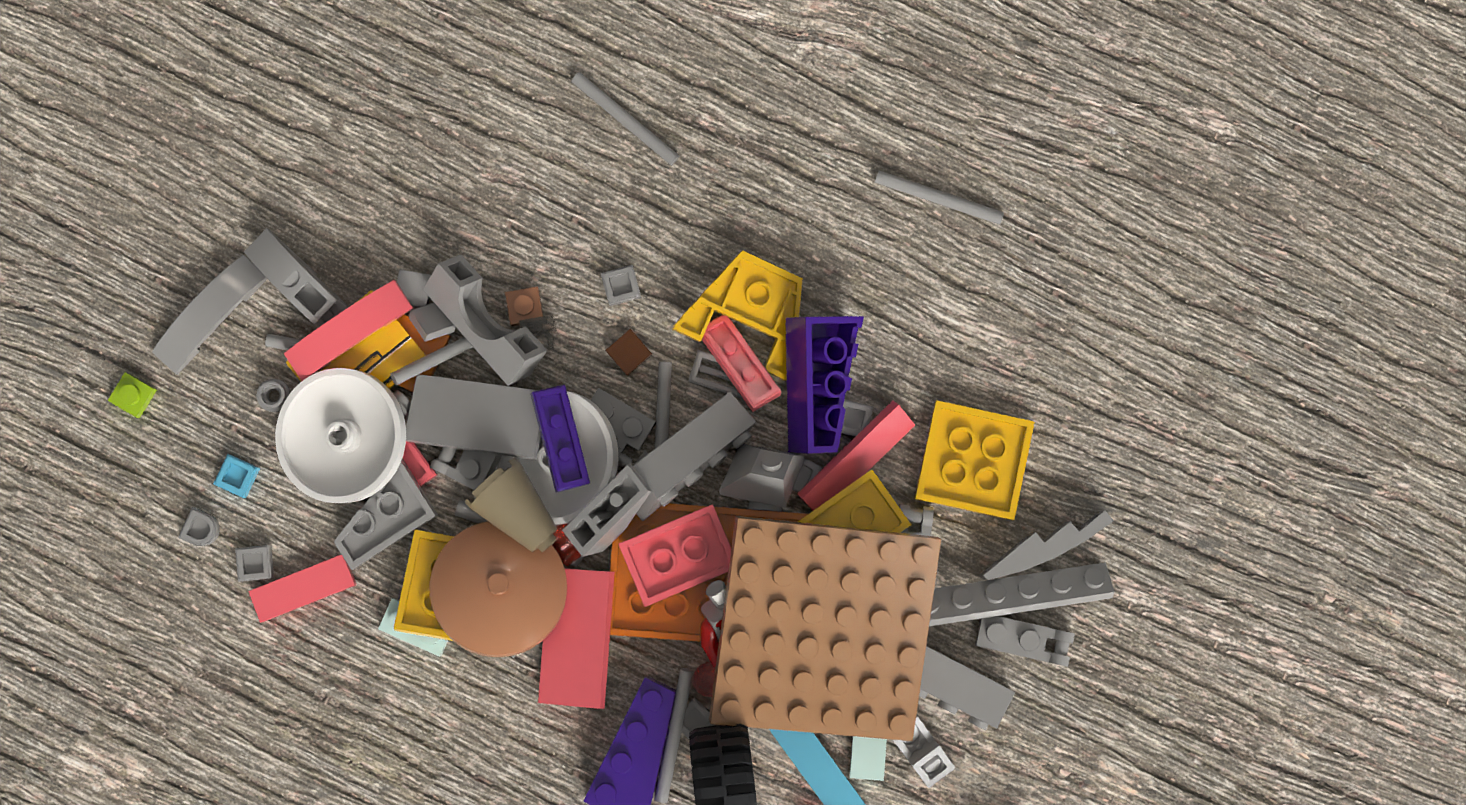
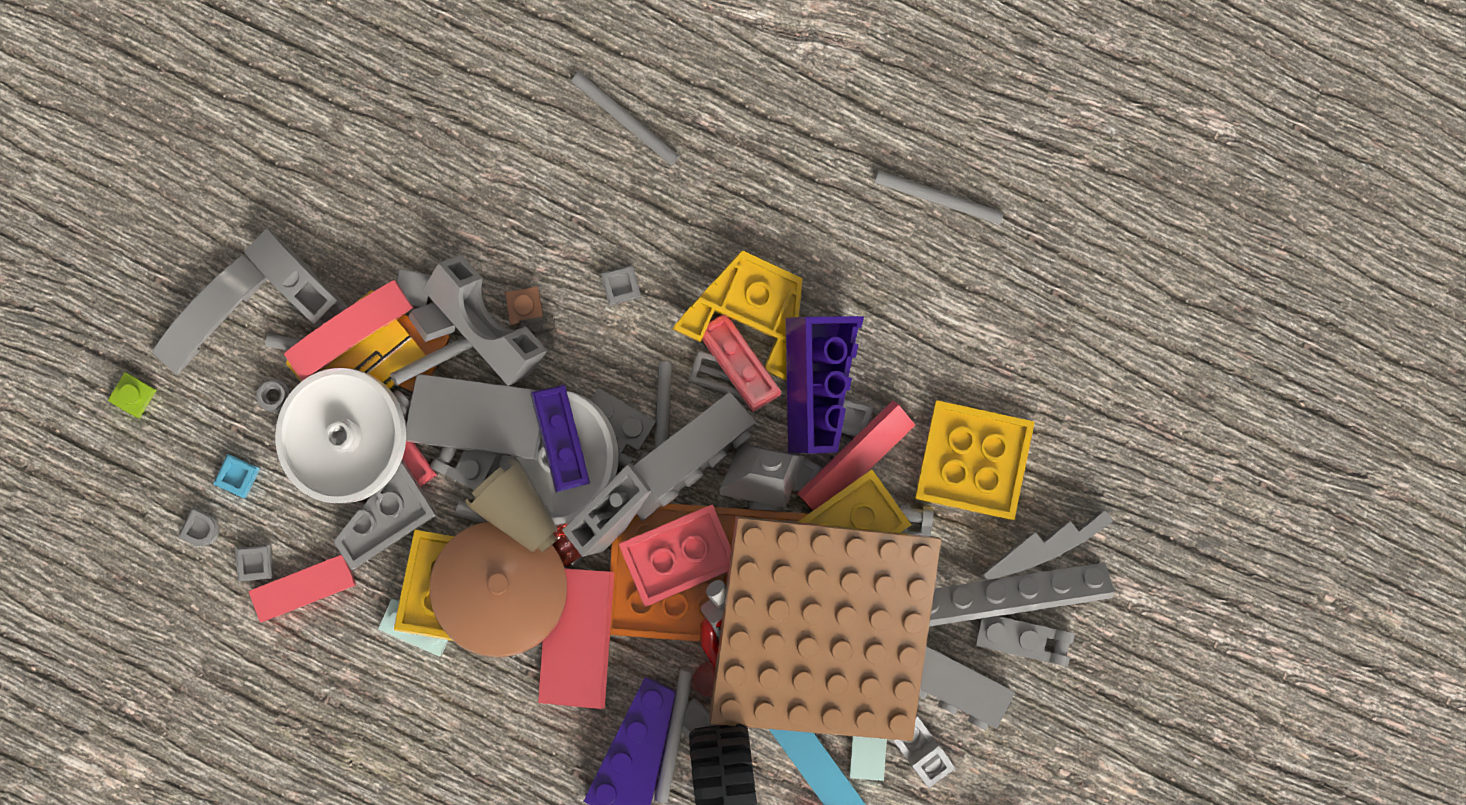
(628, 352): reddish brown tile -> none

